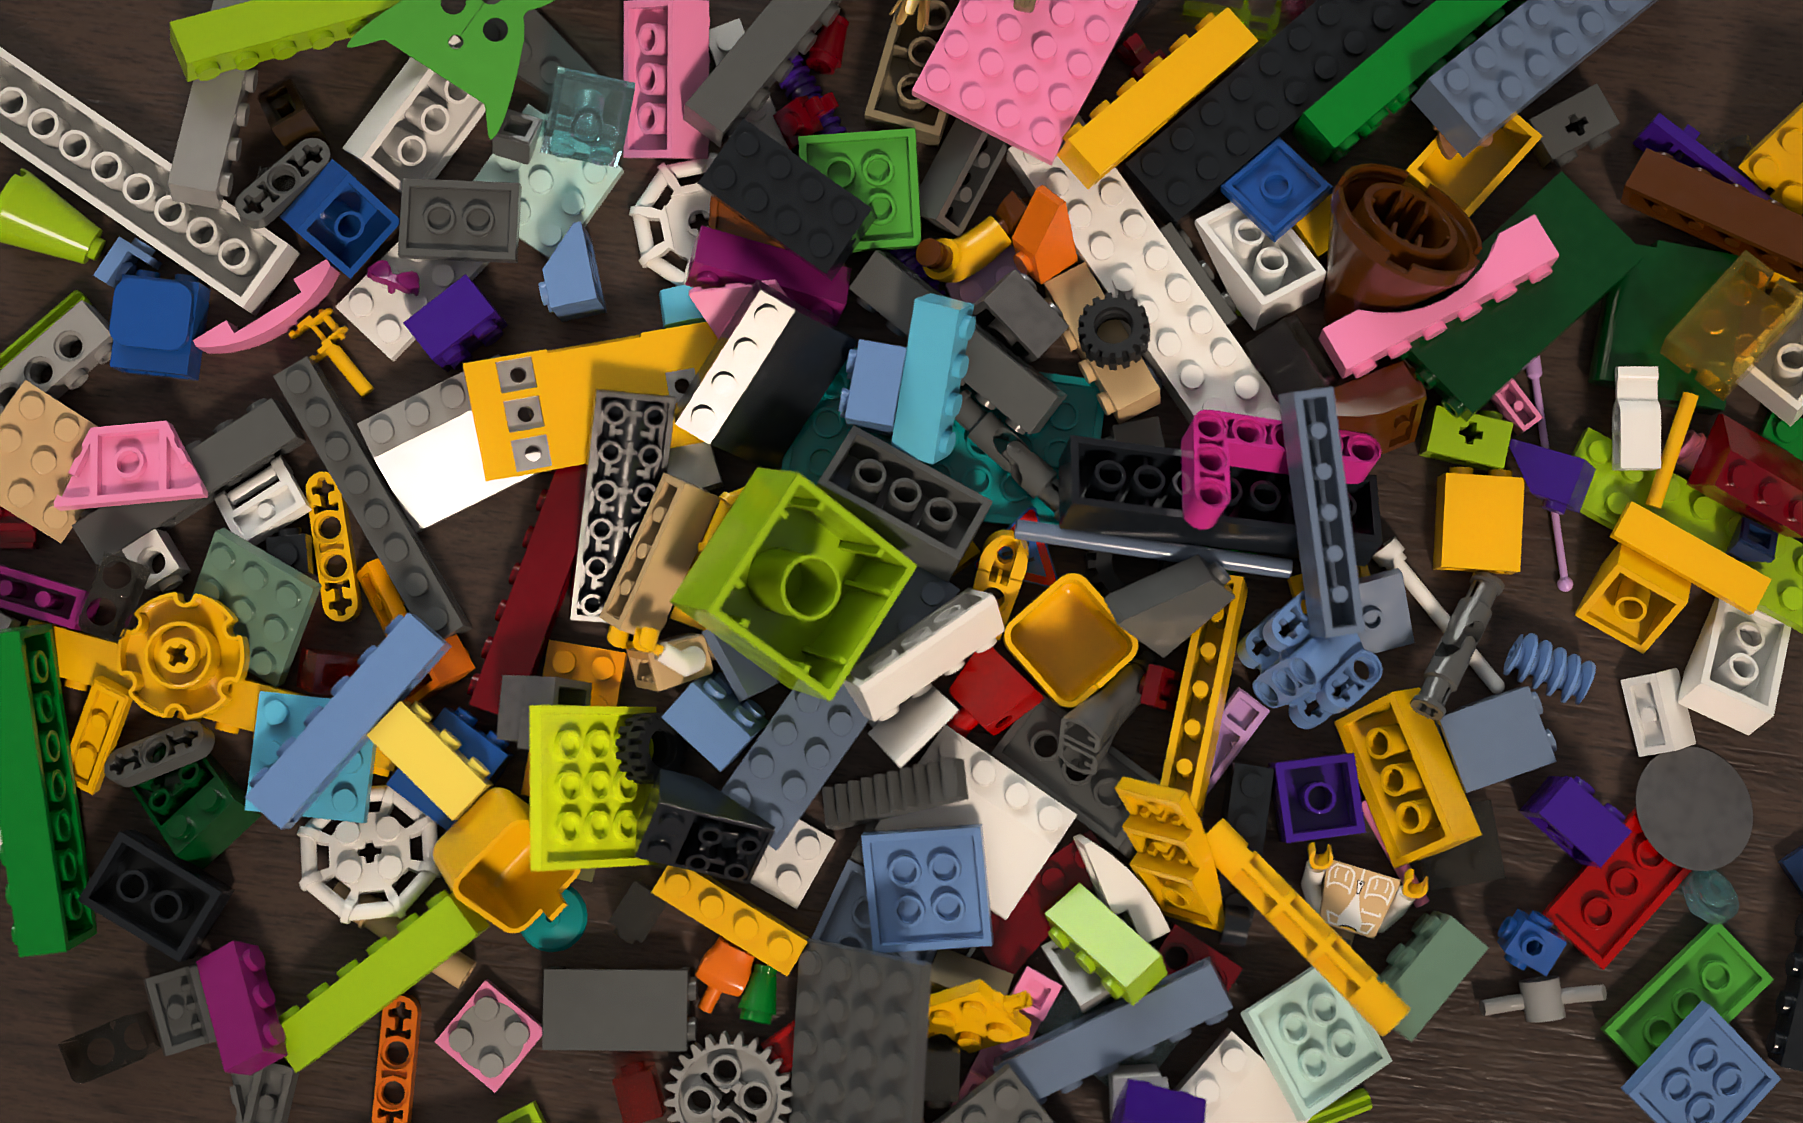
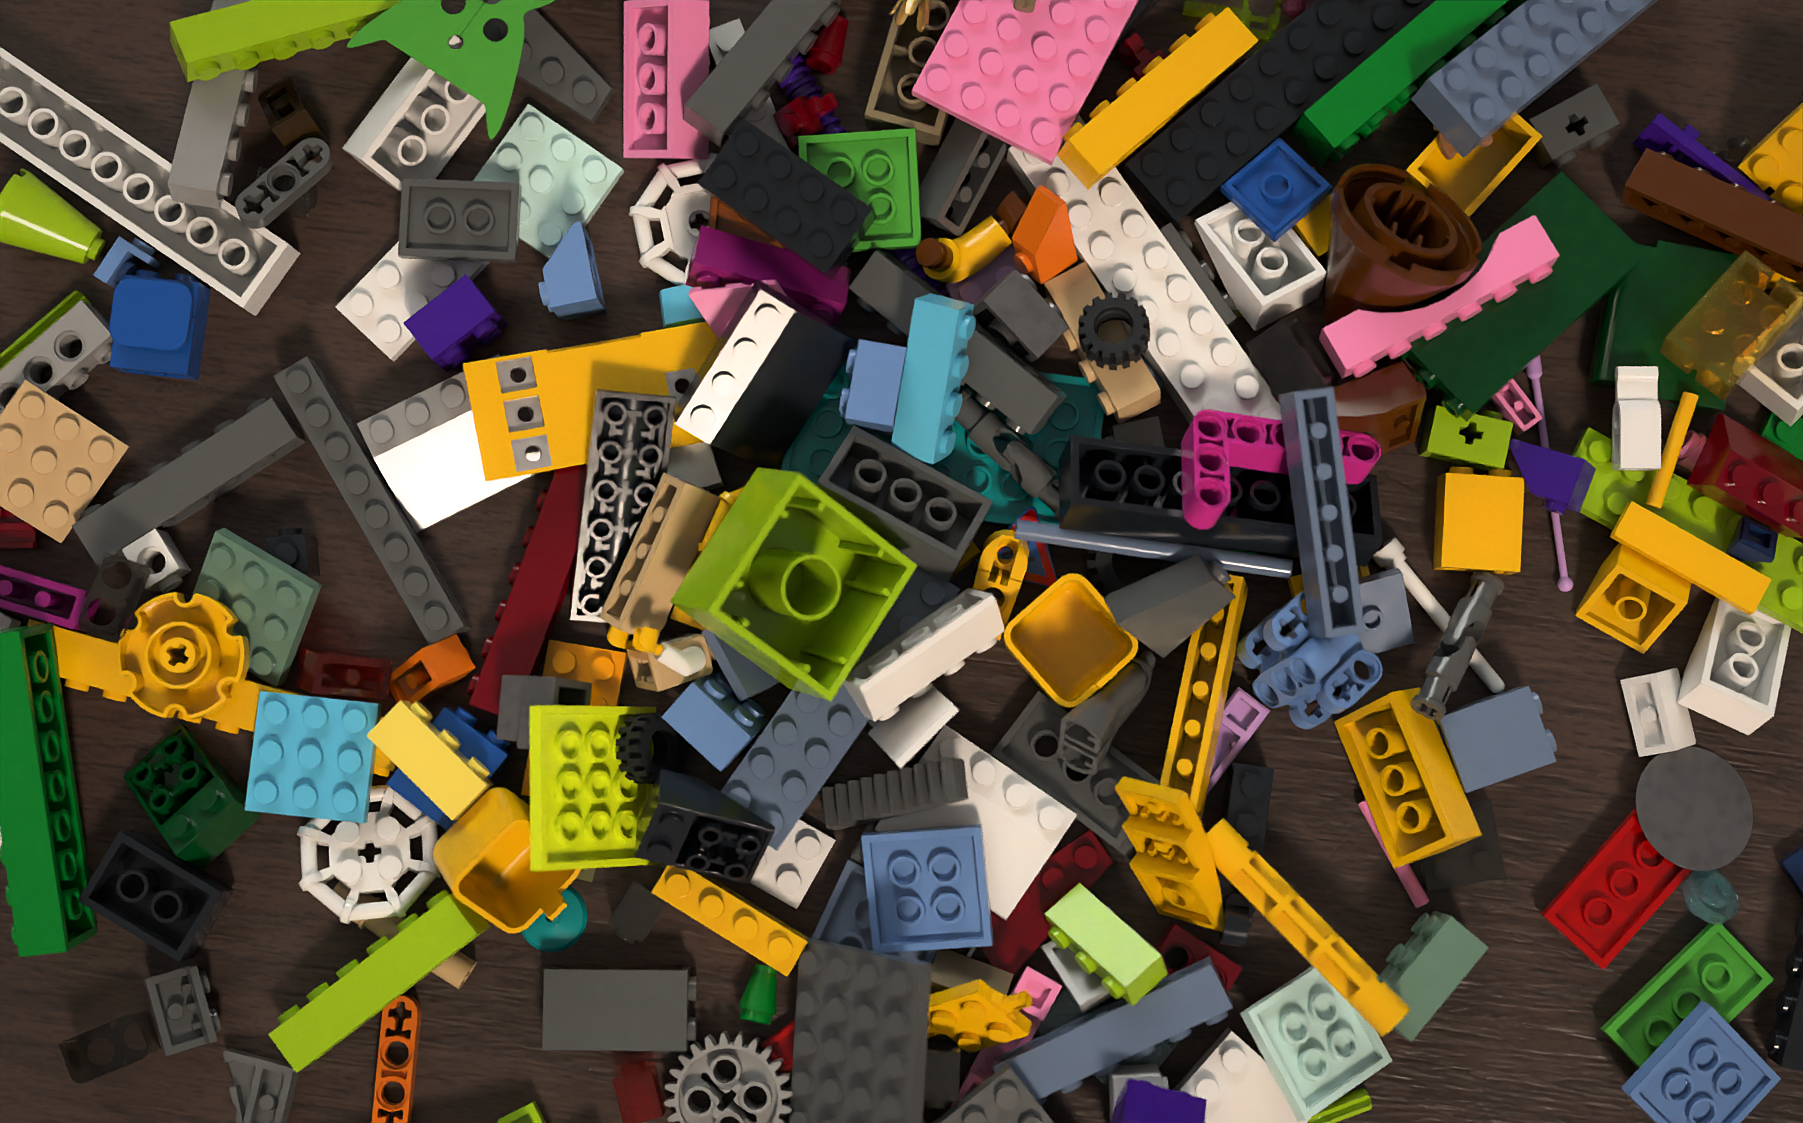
(98, 732): yellow tile -> none
(131, 467): bright pink wing -> none
(175, 757): dark grey beam -> none
(242, 1008): magenta brick -> none
(268, 510): white plate -> none
(314, 287): bright pink slope -> none
(327, 548): yellow beam -> none
(332, 350): yellow piece -> none
(340, 728): medium blue brick -> none
(341, 218): blue brick -> none
(381, 592): light orange plate -> none
(405, 282): magenta piece -> none
(490, 1035): light grey piece -> none
(517, 137): dark grey slope -> none
(587, 117): clear light blue slope -> none
(724, 970): orange piece -> none
(990, 694): red torso -> none
(1121, 890): white slope -> none
(1160, 688): dark red plate -> none
(1317, 798): dark purple brick -> none
(1354, 897): torso -> none
(1530, 941): blue brick -> none
(1542, 999): light grey piece -> none
(1550, 667): medium blue piece -> none
(1576, 820): dark purple brick -> none

